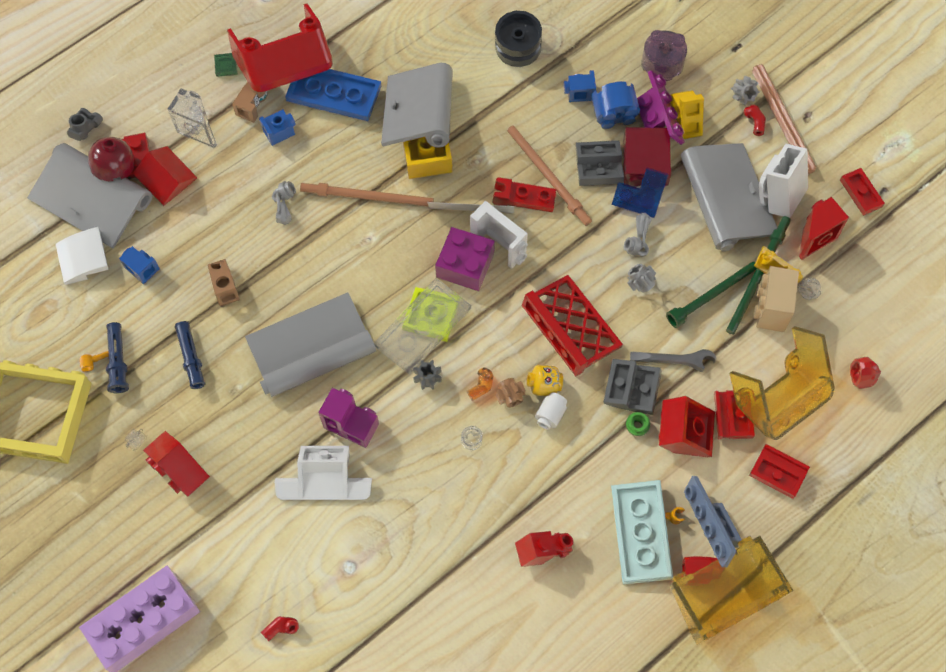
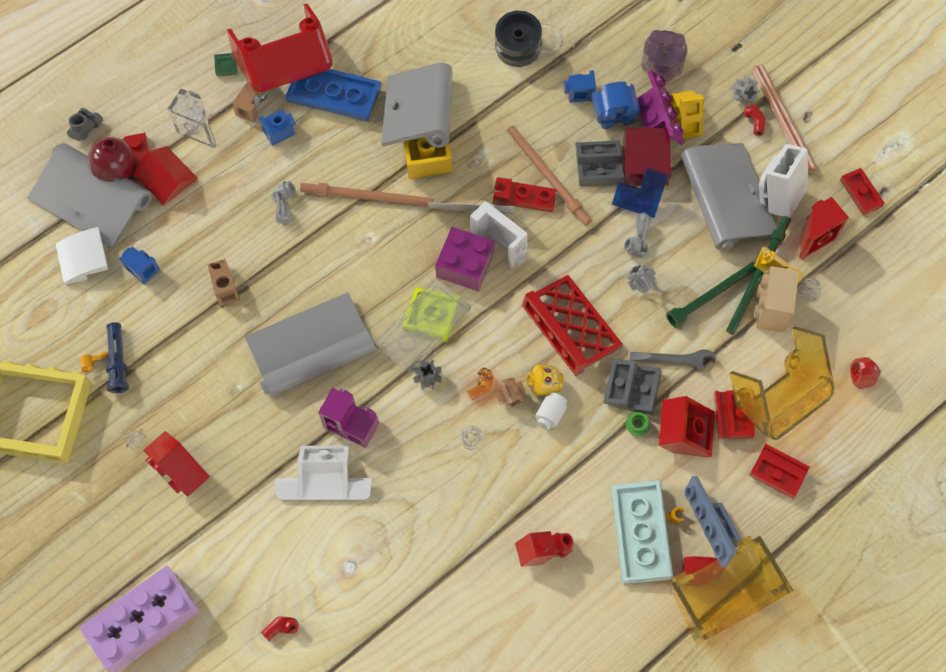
(191, 364): dark blue pin -> none

